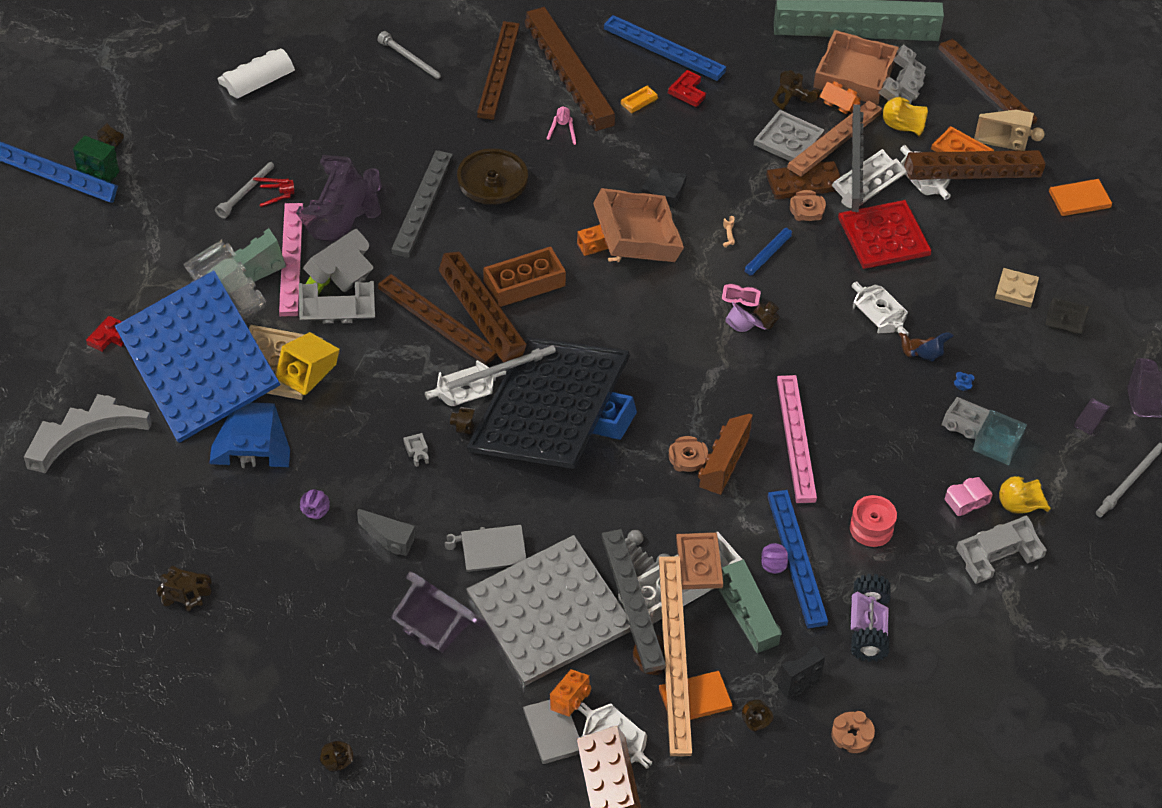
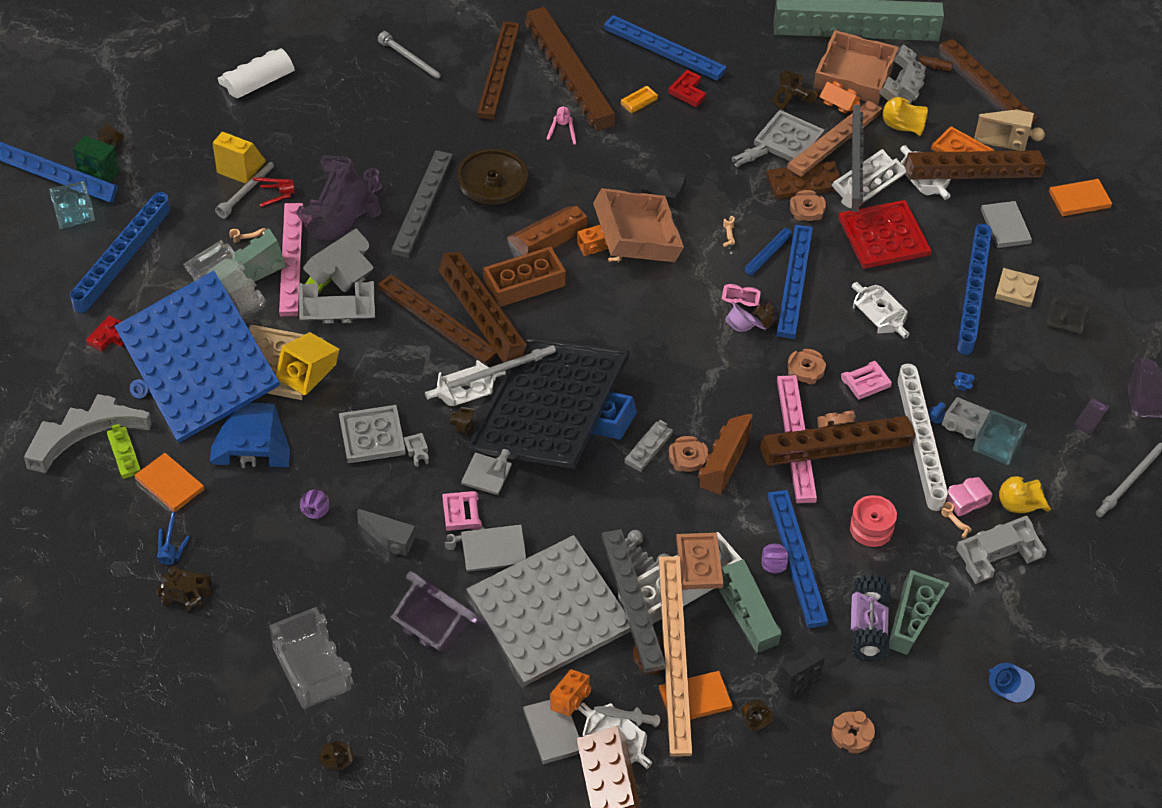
(72, 204): none -> clear light blue brick
(120, 252): none -> blue beam
(123, 451): none -> lime plate
(139, 388): none -> blue plate
(167, 552): none -> blue plant
(169, 482): none -> orange tile
(235, 234): none -> light nougat piece
(236, 157): none -> yellow slope
(310, 658): none -> clear windscreen
(372, 434): none -> light grey plate
(455, 513): none -> bright pink plate
(487, 472): none -> light grey plate
(550, 231): none -> dark orange slope
(635, 715): none -> light grey sword
(649, 446): none -> light grey plate
(749, 155): none -> light grey pin
(794, 282): none -> blue plate
(806, 374): none -> nougat plate
(835, 419): none -> nougat plate
(837, 440): none -> reddish brown brick
(869, 383): none -> bright pink plate
(916, 605): none -> sand green wedge
(924, 441): none -> white beam
(925, 349): dark blue hair -> none
(936, 63): none -> reddish brown pin
(937, 413): none -> blue plate
(948, 512): none -> light nougat piece
(974, 289): none -> blue beam
(1006, 224): none -> light grey tile
(1011, 682): none -> blue piece

